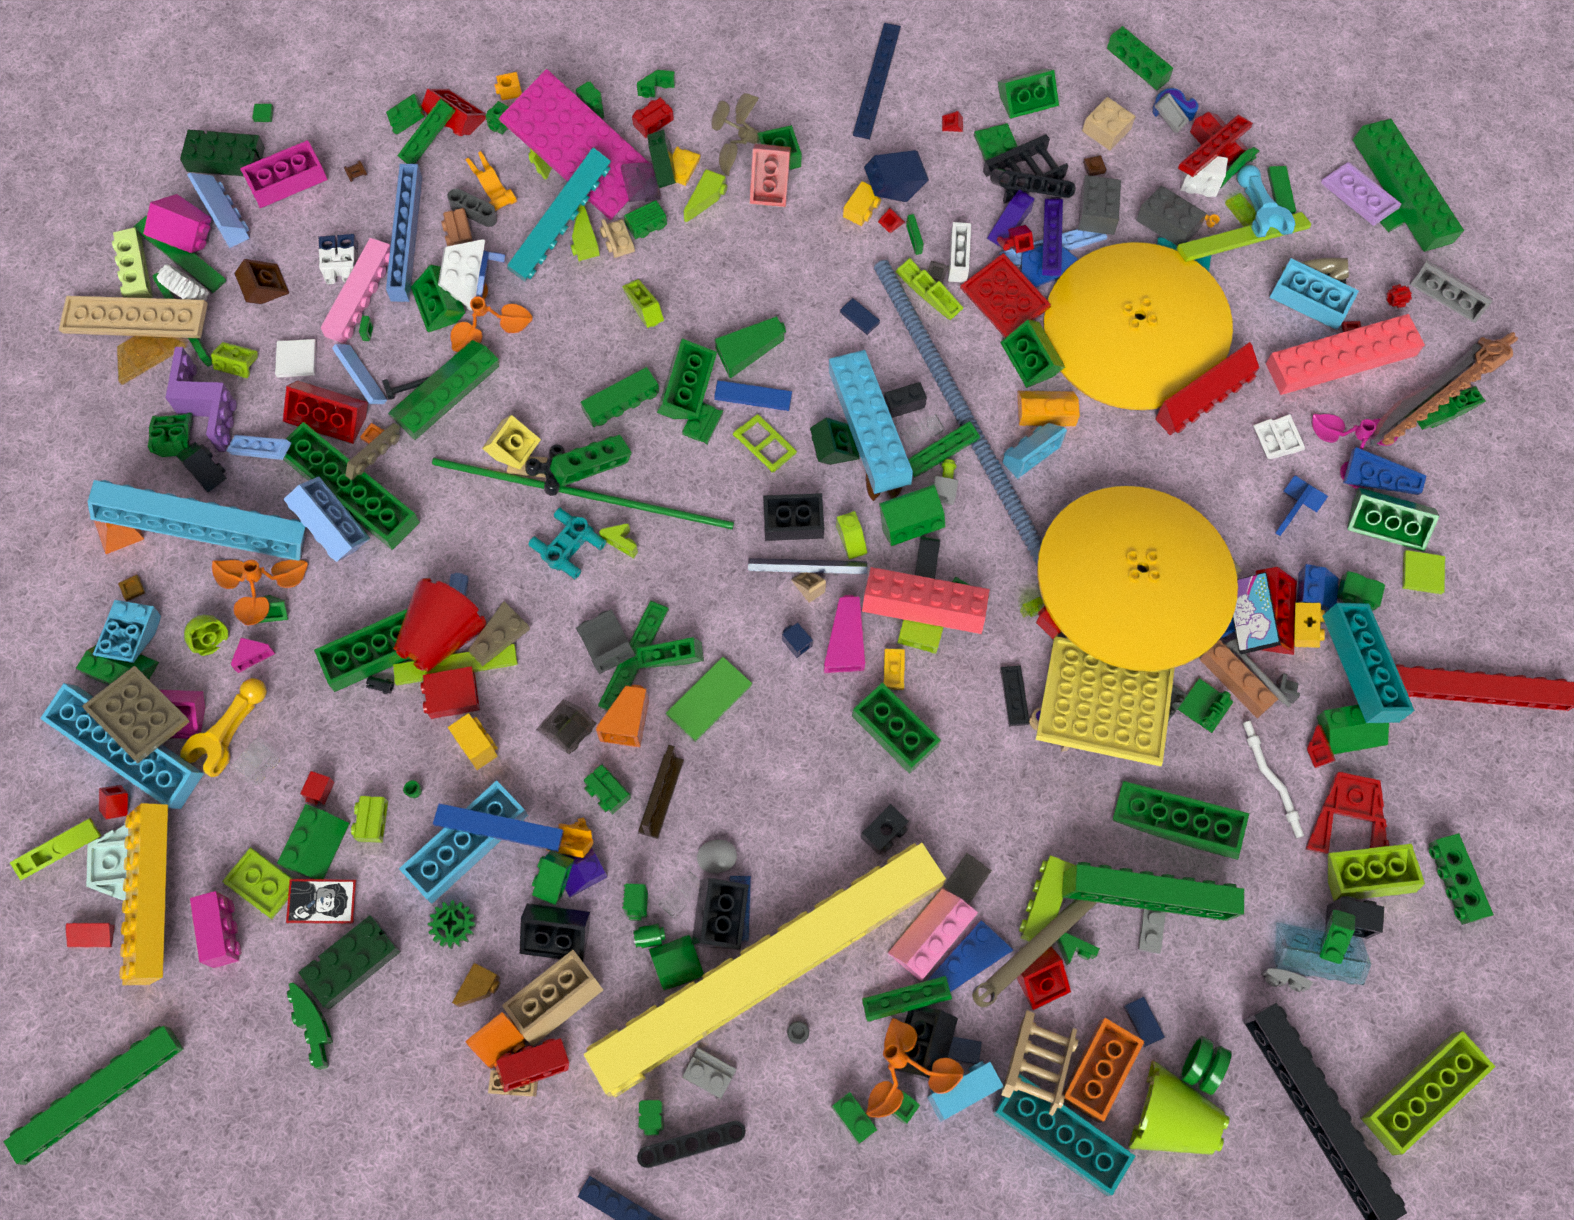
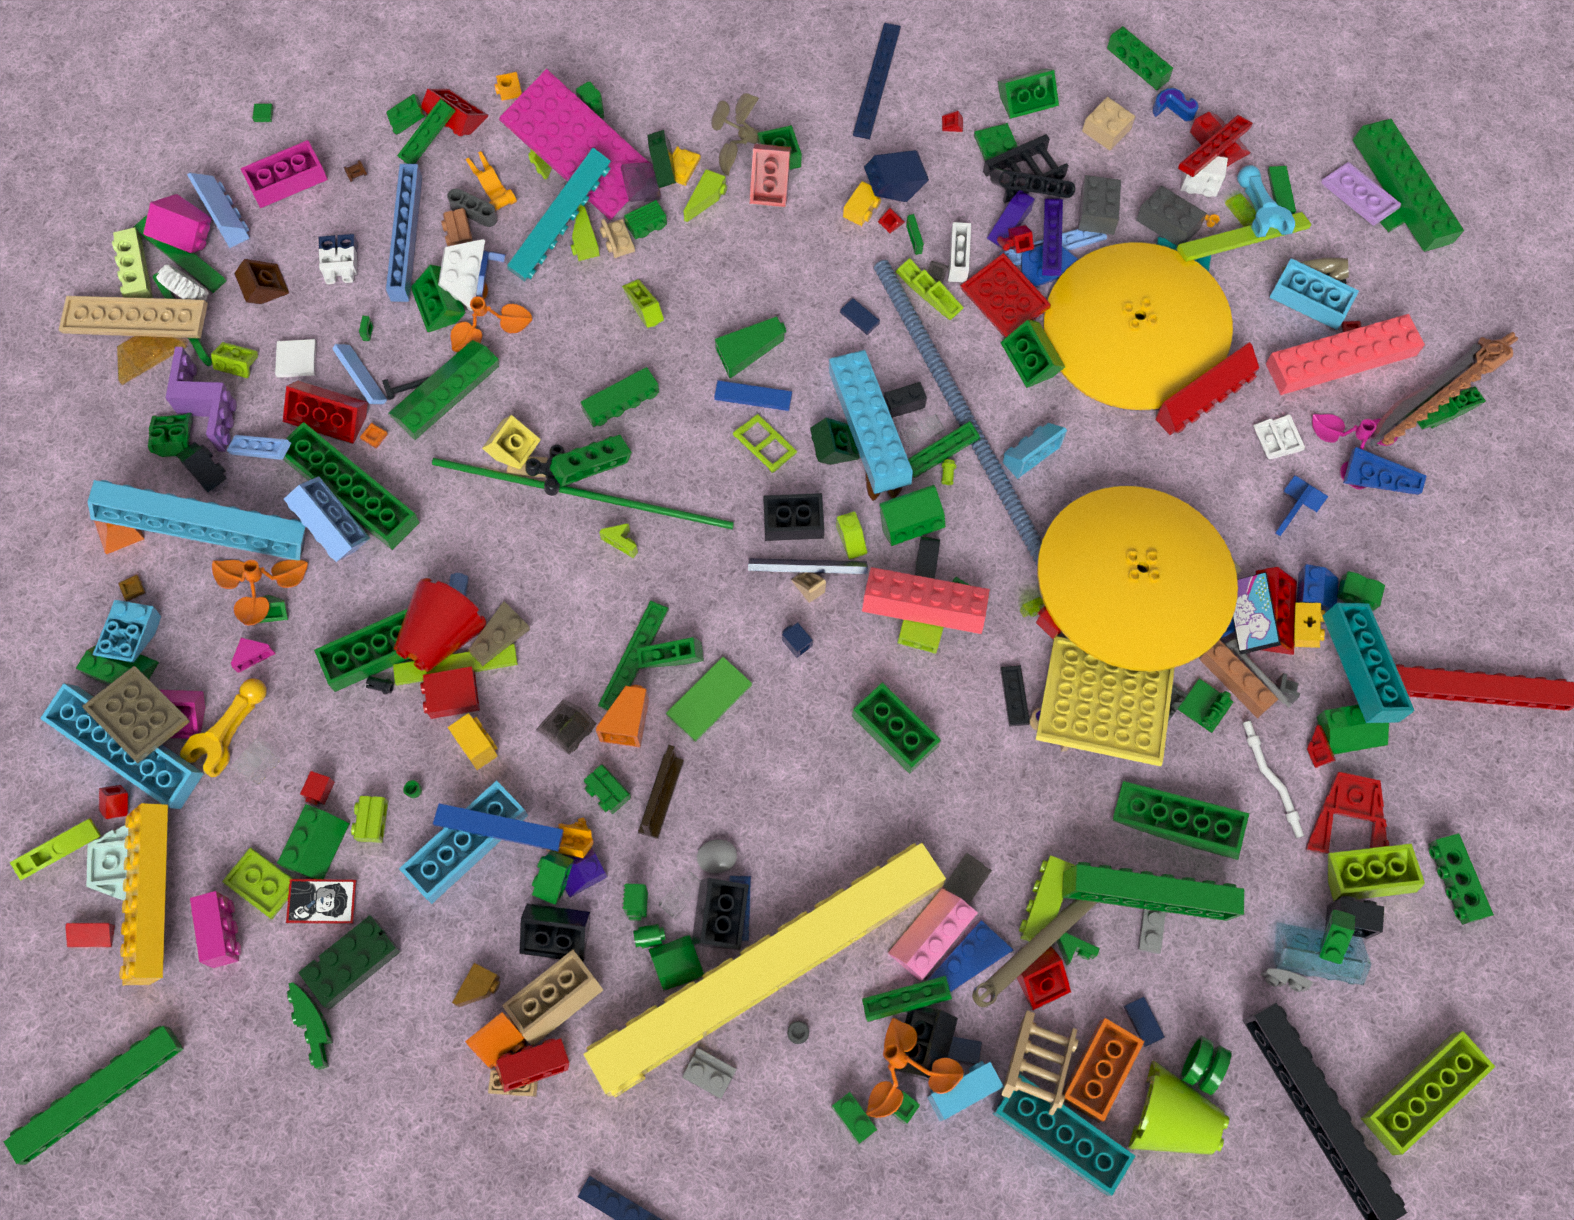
(203, 632): lime cylinder -> none
(220, 152): dark green piece -> none
(357, 291): bright pink brick -> none
(372, 451): dark tan plate -> none
(451, 934): green gear -> none
(493, 116): green brick -> none
(567, 543): teal piece -> none
(605, 641): dark grey panel -> none
(648, 86): green slope -> none
(651, 1117): green brick -> none
(652, 117): red brick -> none
(680, 1144): black beam -> none
(687, 381): green slope -> none
(703, 427): green plate -> none
(846, 641): dark pink slope -> none
(888, 818): black brick -> none
(894, 668): yellow plate -> none
(946, 489): light grey brick -> none
(1045, 407): light orange slope -> none
(1094, 165): reddish brown plate -> none
(1171, 113): light grey tile -> none
(1247, 157): green piece -> none
(1392, 519): green slope -> none
(1398, 296): red gear -> none
(1423, 572): lime tile -> none
(1451, 291): light grey slope -> none

